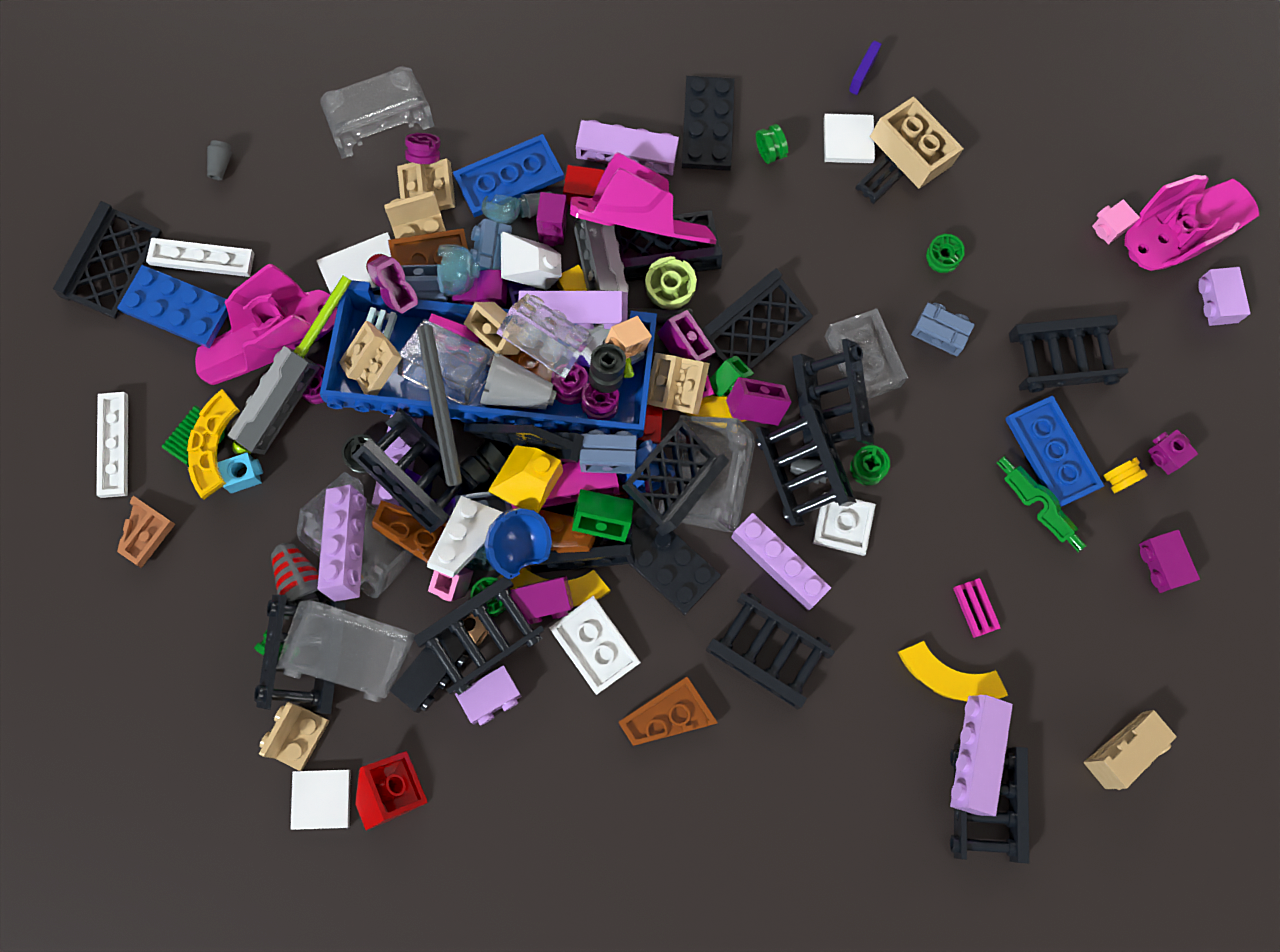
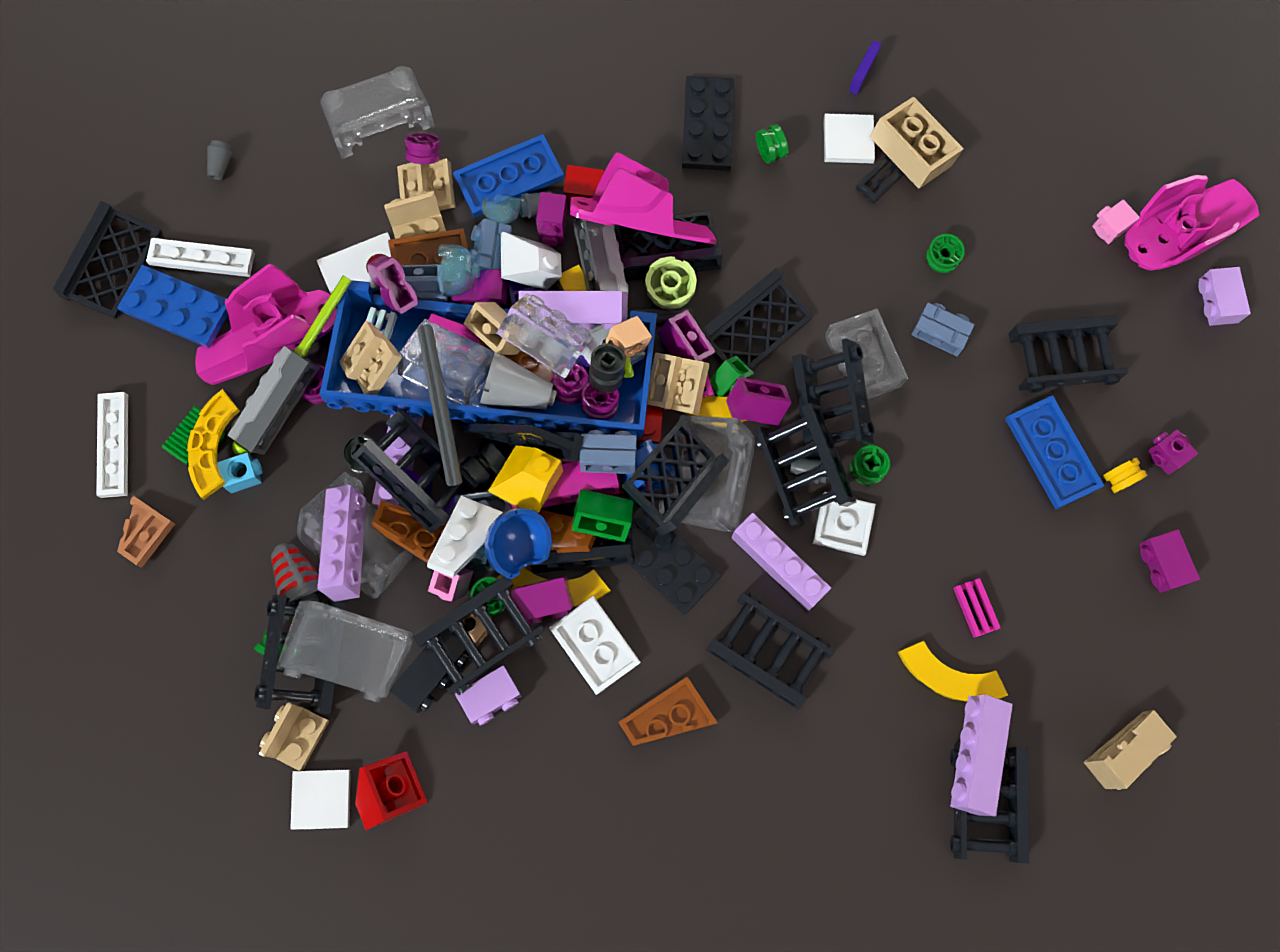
(601, 141): lavender brick -> none
(1051, 514): green piece -> none

